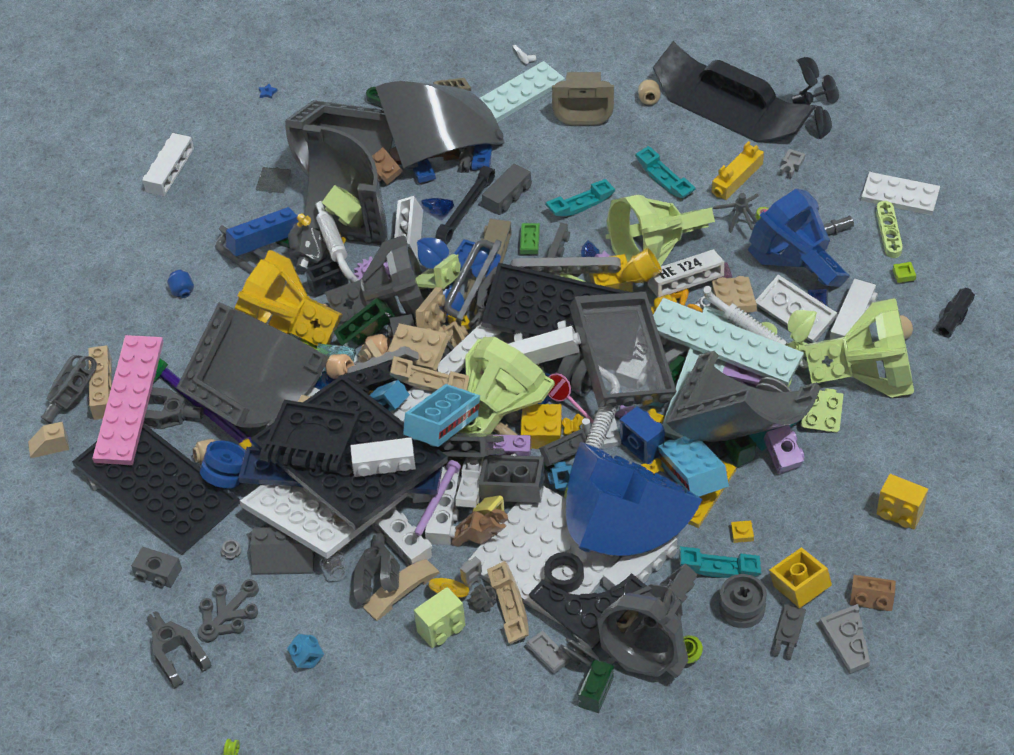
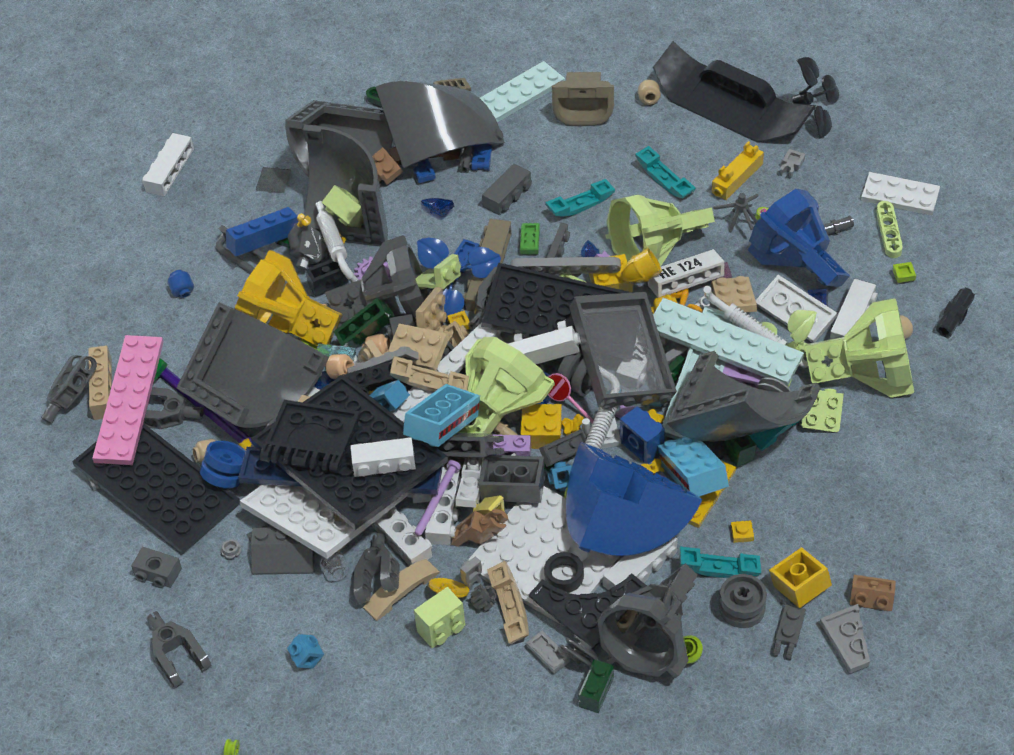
(49, 440): tan slope -> none
(227, 612): dark grey plant -> none
(267, 91): blue piece -> none
(409, 221): white brick -> none
(485, 177): black piece -> none
(494, 247): dark grey piece -> none
(523, 56): white bar -> none
(784, 460): lavender brick -> none
(902, 501): yellow brick -> none

